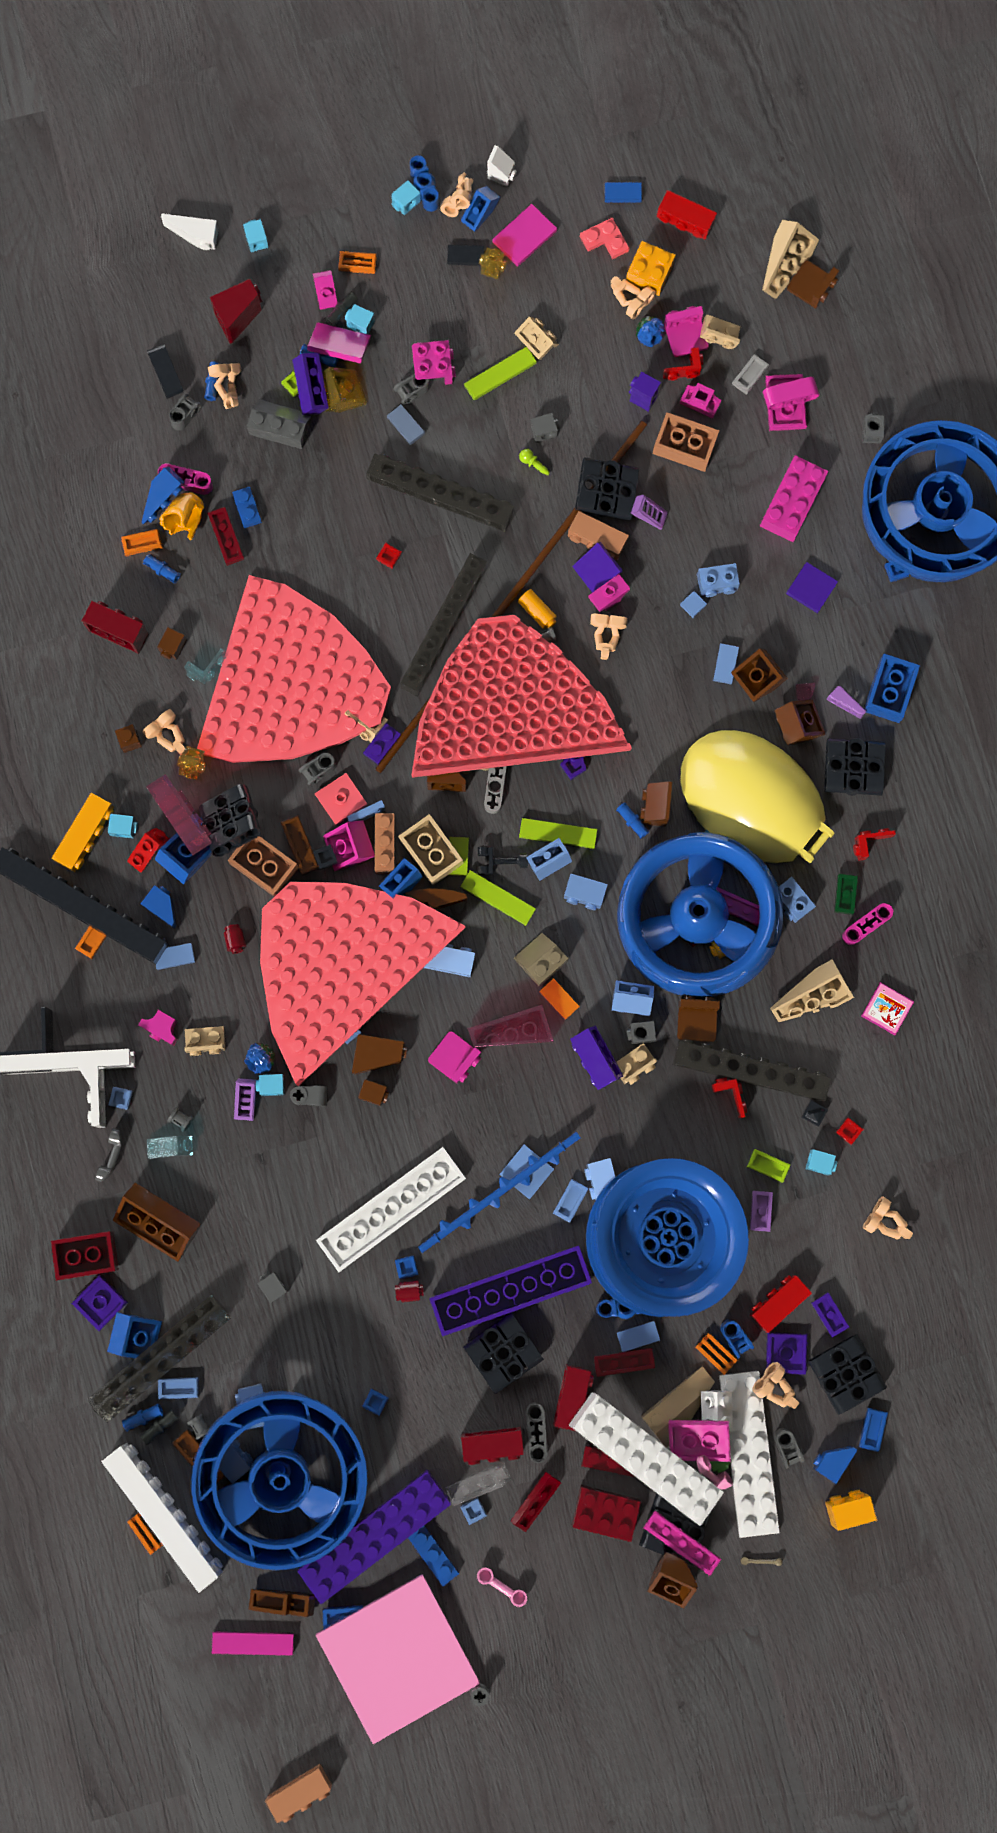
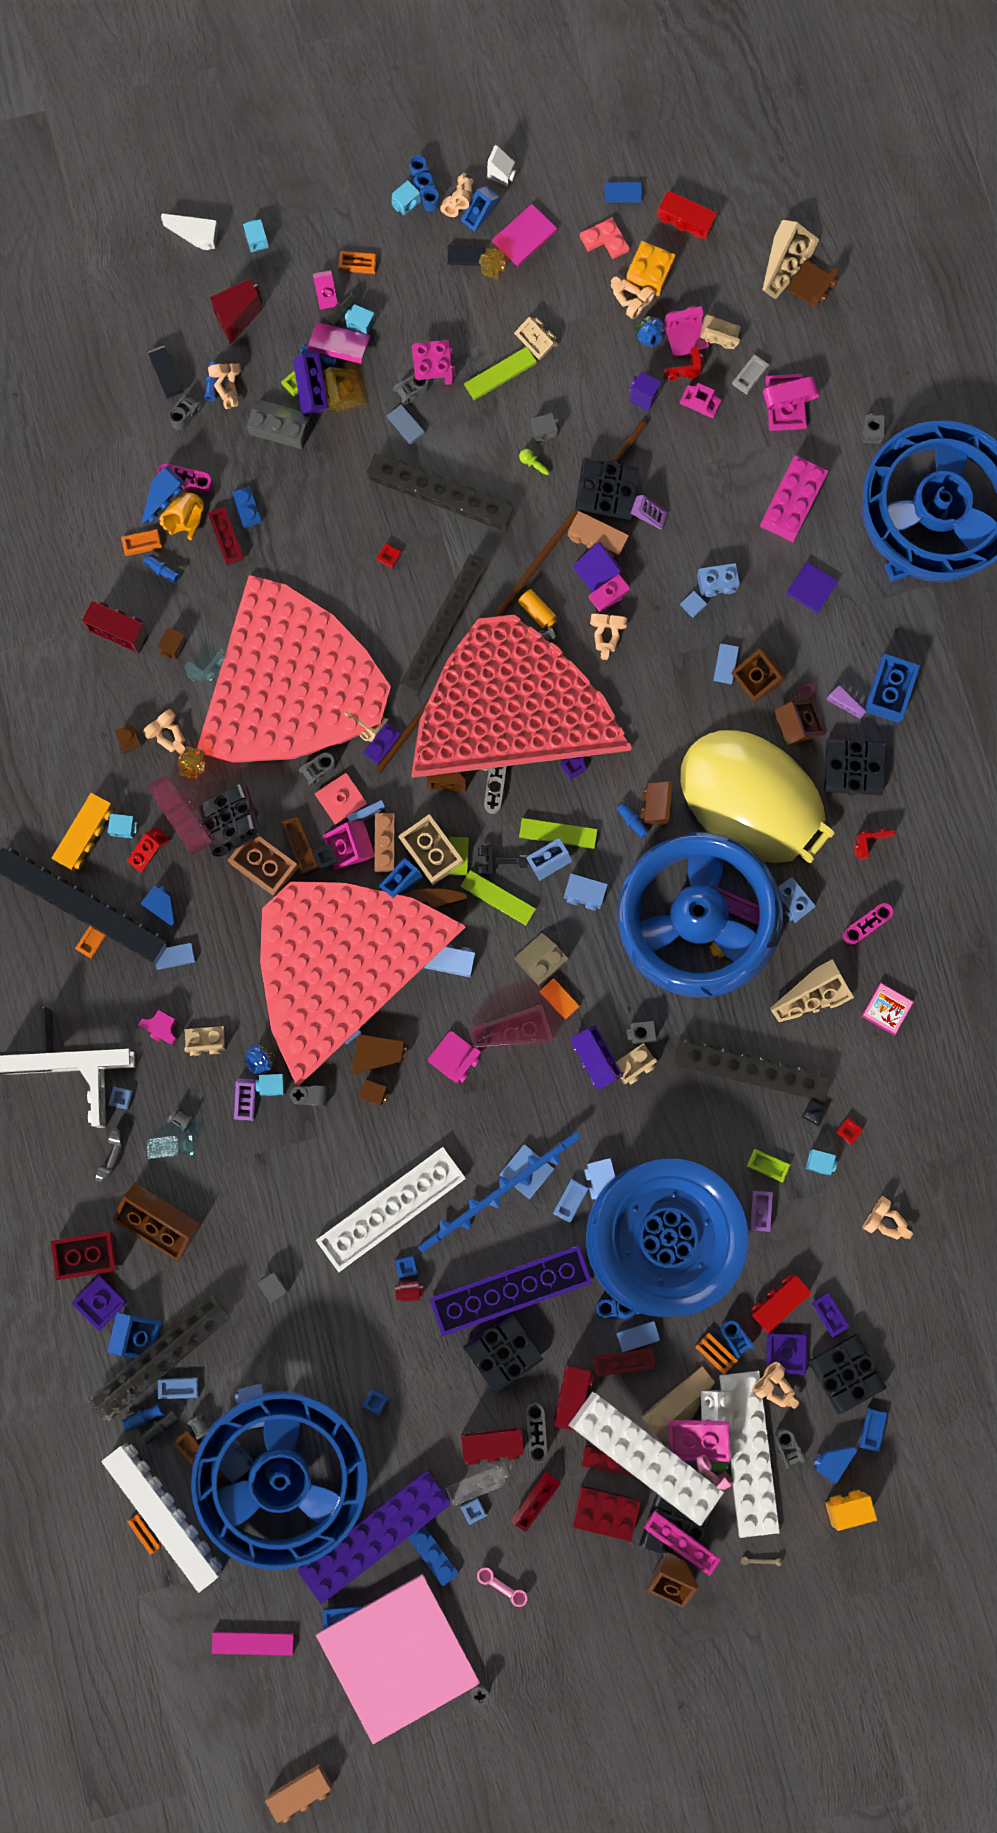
(178, 859): blue slope -> none
(234, 939): dark red brick -> none
(282, 1602): reddish brown slope -> none
(632, 998): medium blue brick -> none
(685, 442): nougat brick -> none
(697, 1019): reddish brown bracket -> none
(723, 1084): red bracket -> none
(845, 894): dark green plate -> none

